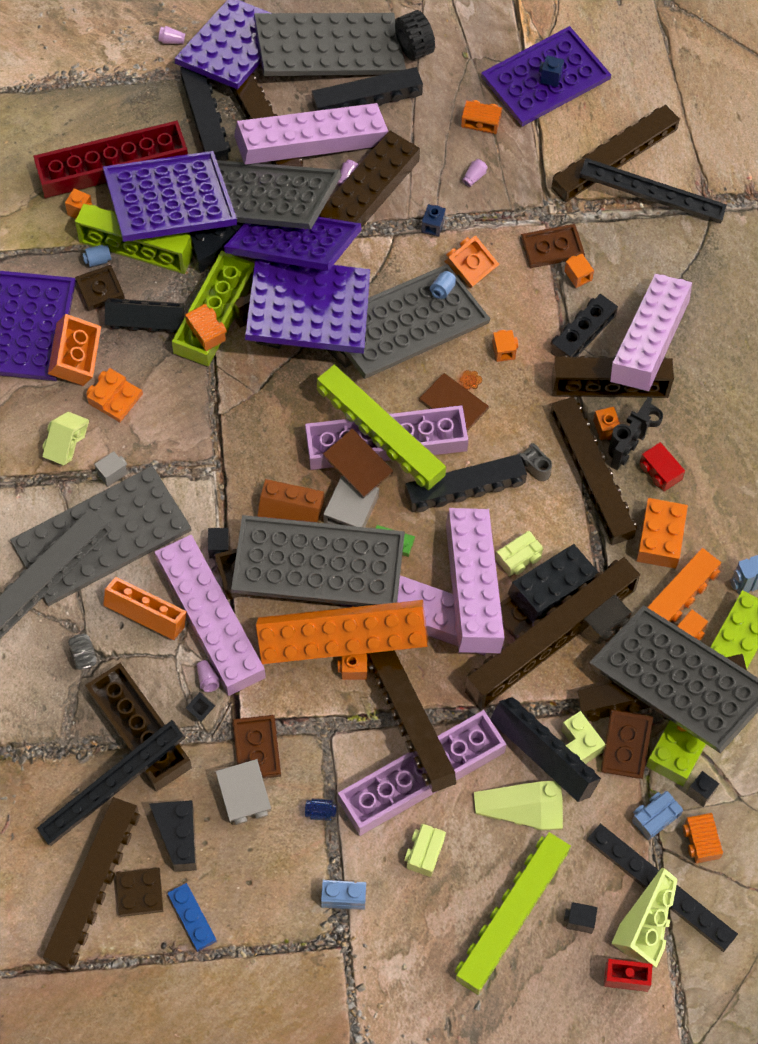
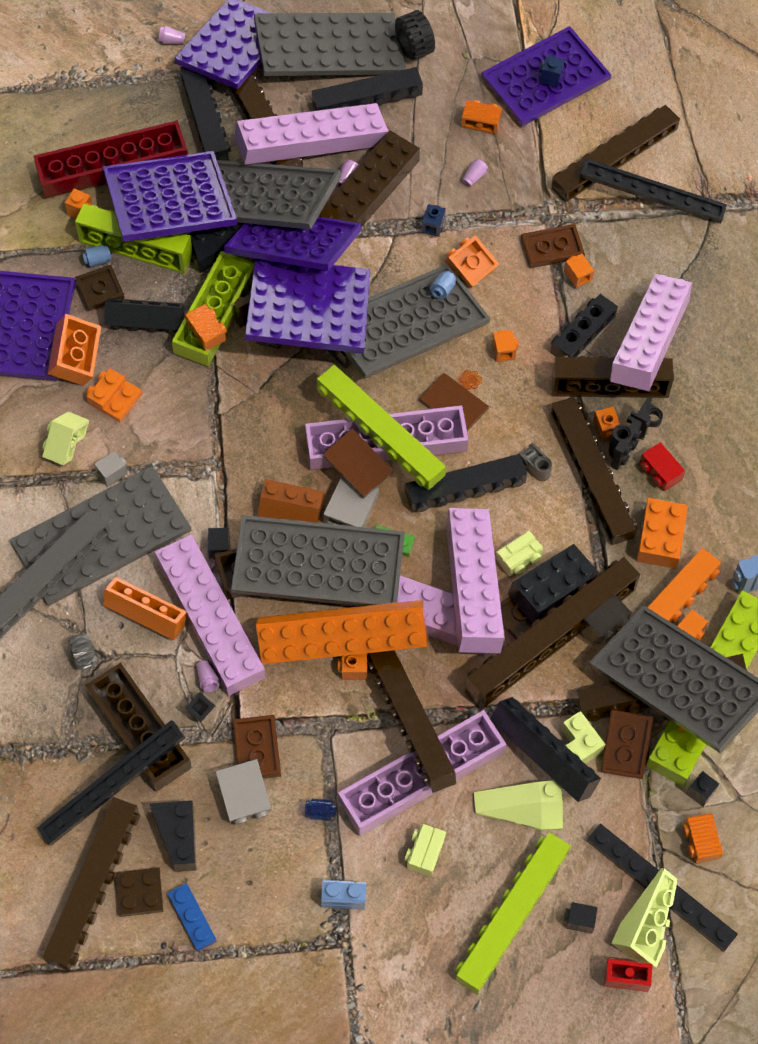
(657, 814): medium blue brick -> none

